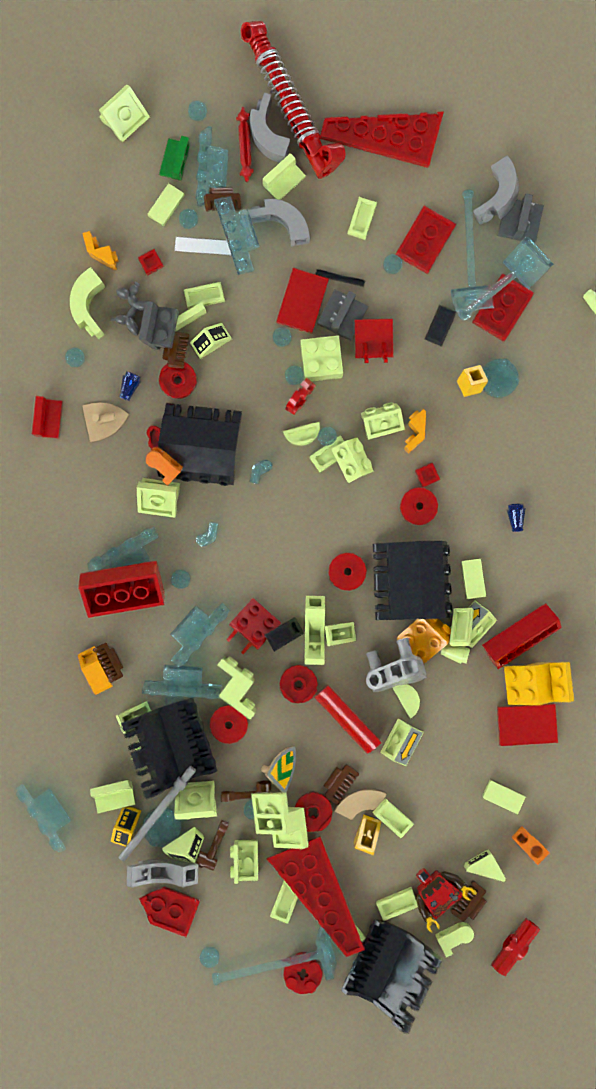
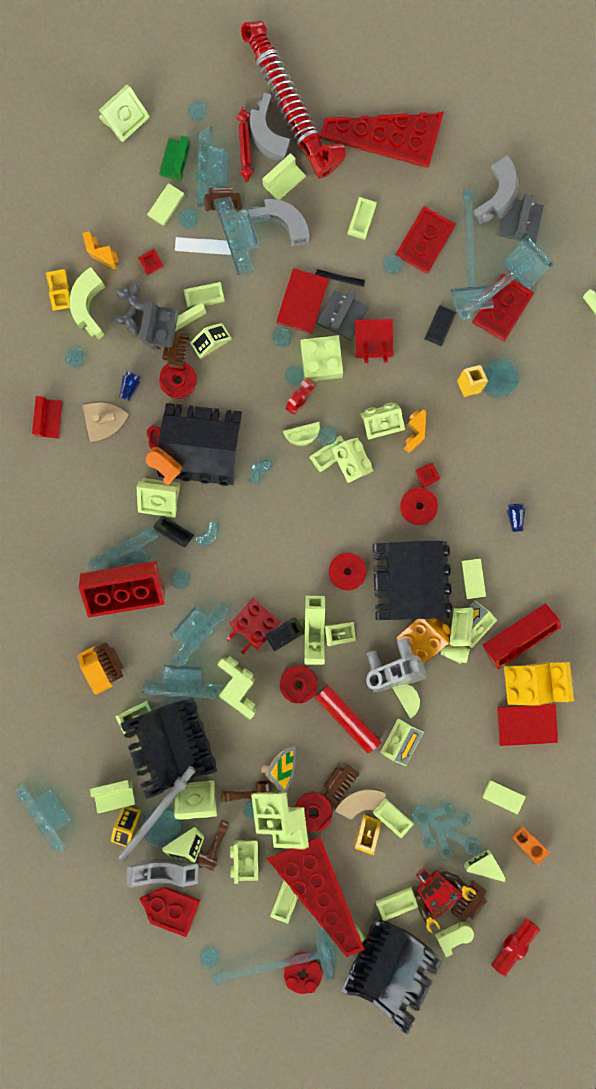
(59, 289): none -> yellow slope
(173, 531): none -> black tile
(225, 734): red plate -> none
(444, 828): none -> clear light blue plant

